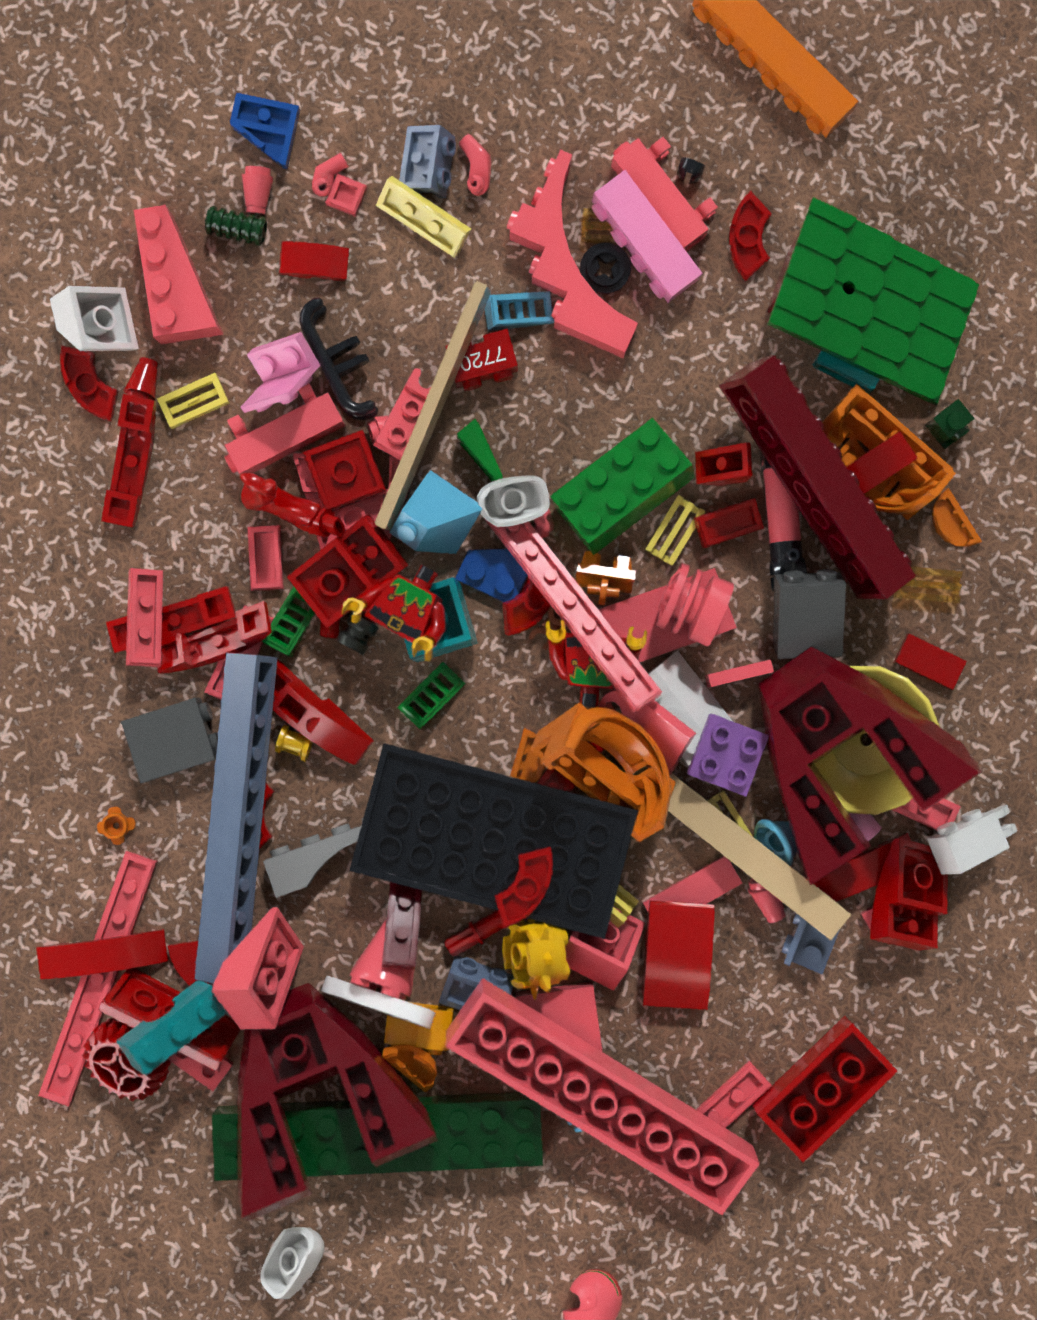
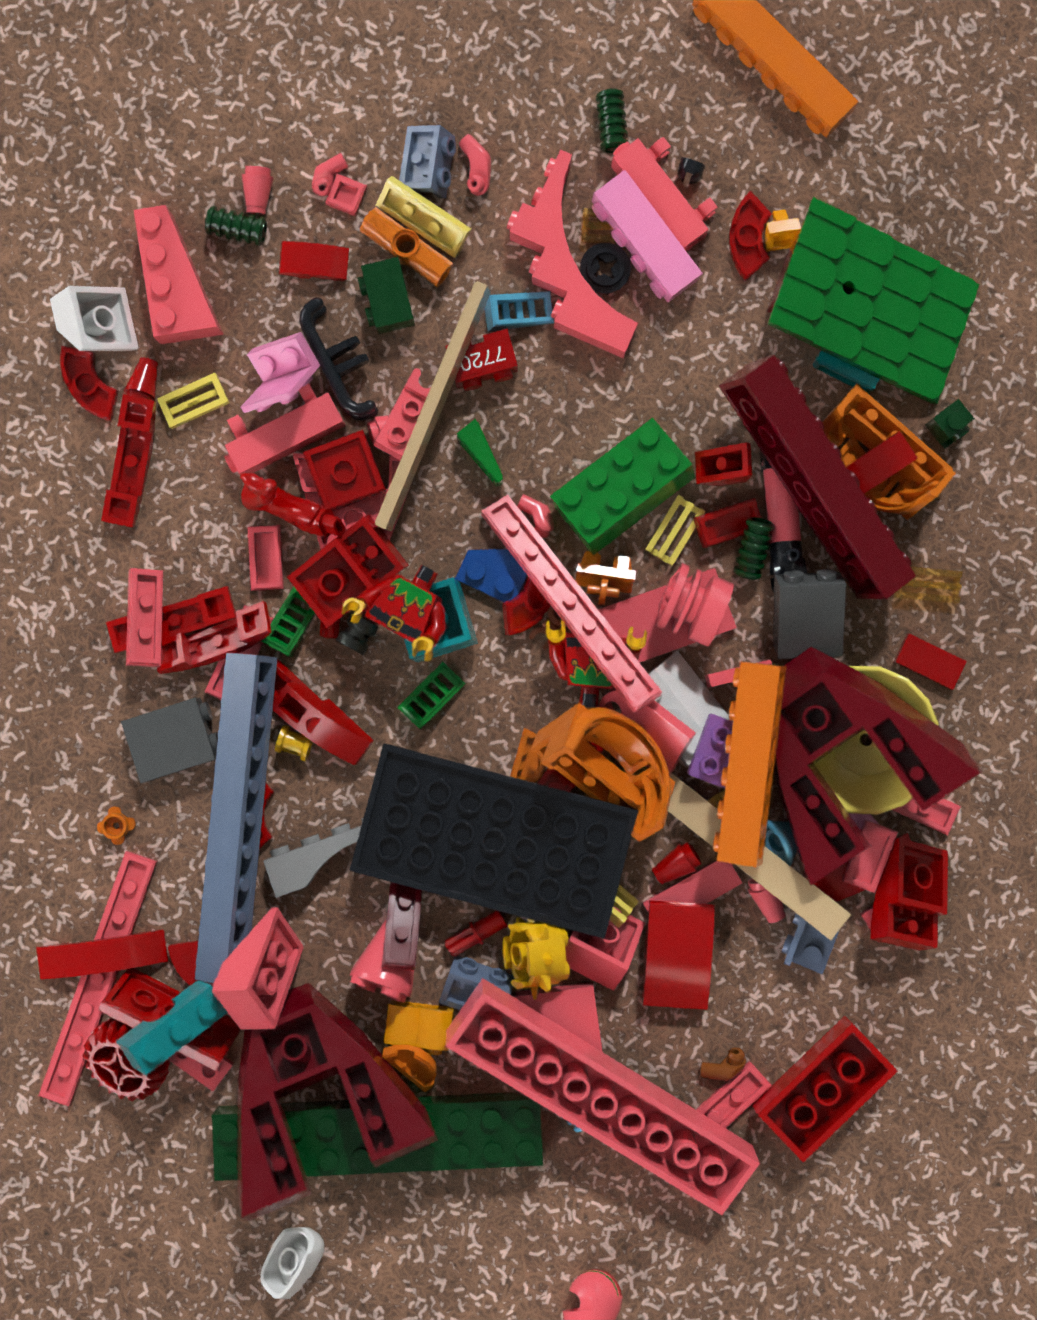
(266, 125): blue wing -> none
(378, 1002): white beam -> none
(387, 296): none -> dark green brick
(391, 235): none -> orange piece
(436, 517): medium azure slope -> none
(513, 500): white piece -> none
(528, 888): red tile -> none
(612, 118): none -> dark green piece
(677, 863): none -> red cone
(727, 1068): none -> dark orange arm
(750, 763): none -> orange brick
(754, 548): none -> dark green piece
(781, 232): none -> light orange tile
(868, 866): none -> coral tile
(952, 522): orange tile -> none
(971, 840): white hinge -> none

